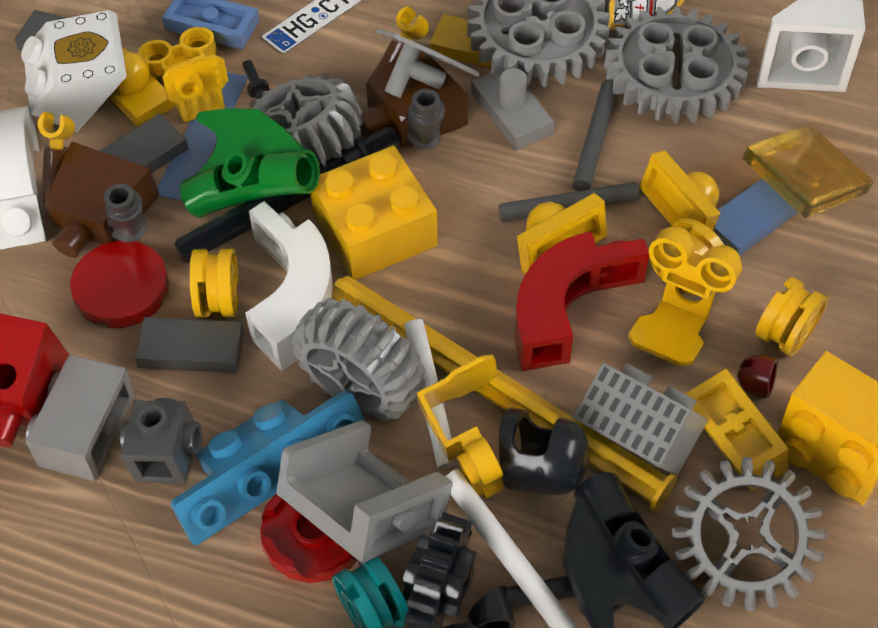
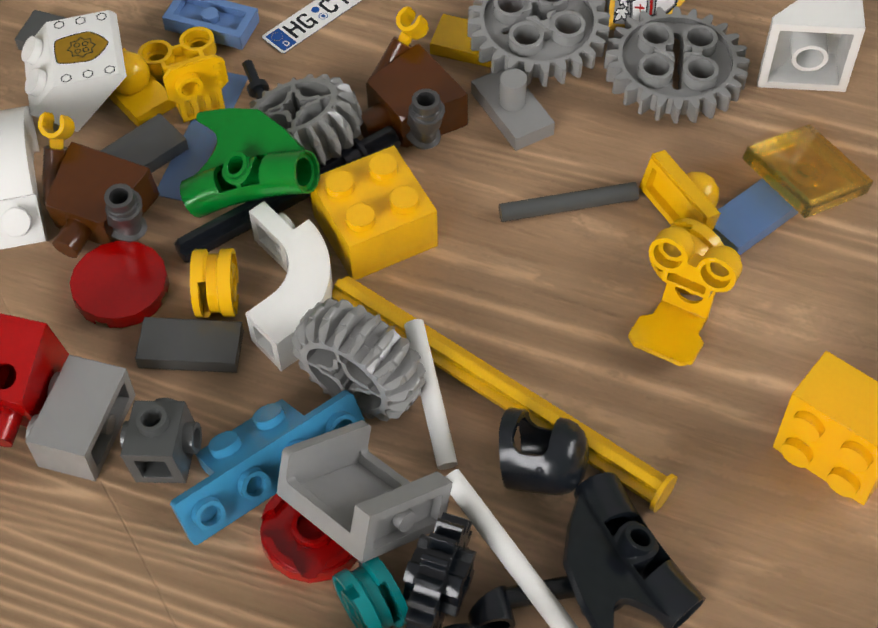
(409, 66): light grey shield -> none
(470, 448): yellow piece -> none
(552, 223): yellow tile -> none
(558, 280): red arch -> none
(595, 137): dark grey bar -> none
(641, 418): light grey brick -> none
(738, 425): yellow hinge -> none
(758, 374): dark red hinge -> none
(775, 495): light grey gear -> none
(791, 316): yellow wheel -> none

